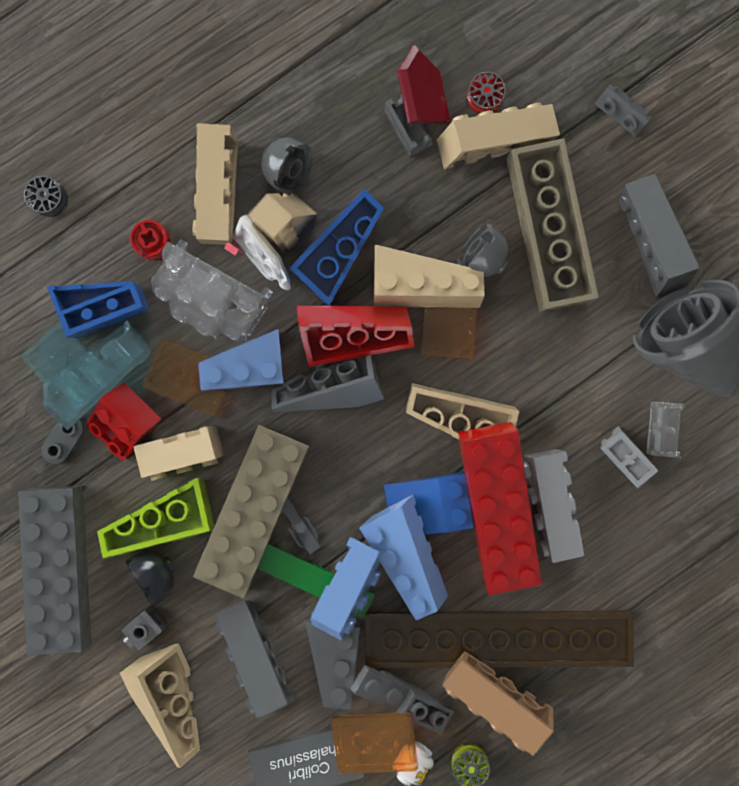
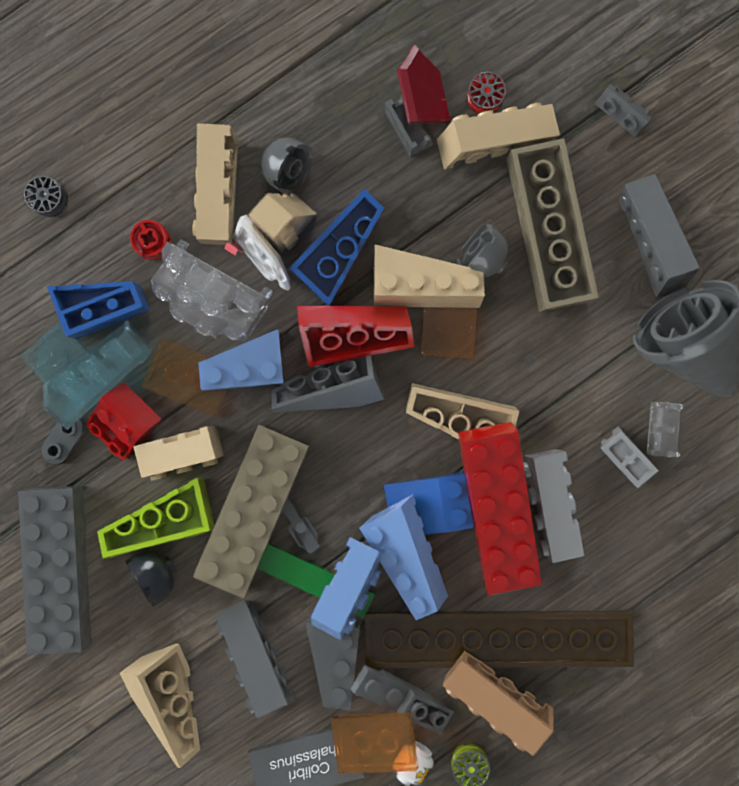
(150, 622): flat silver brick -> none

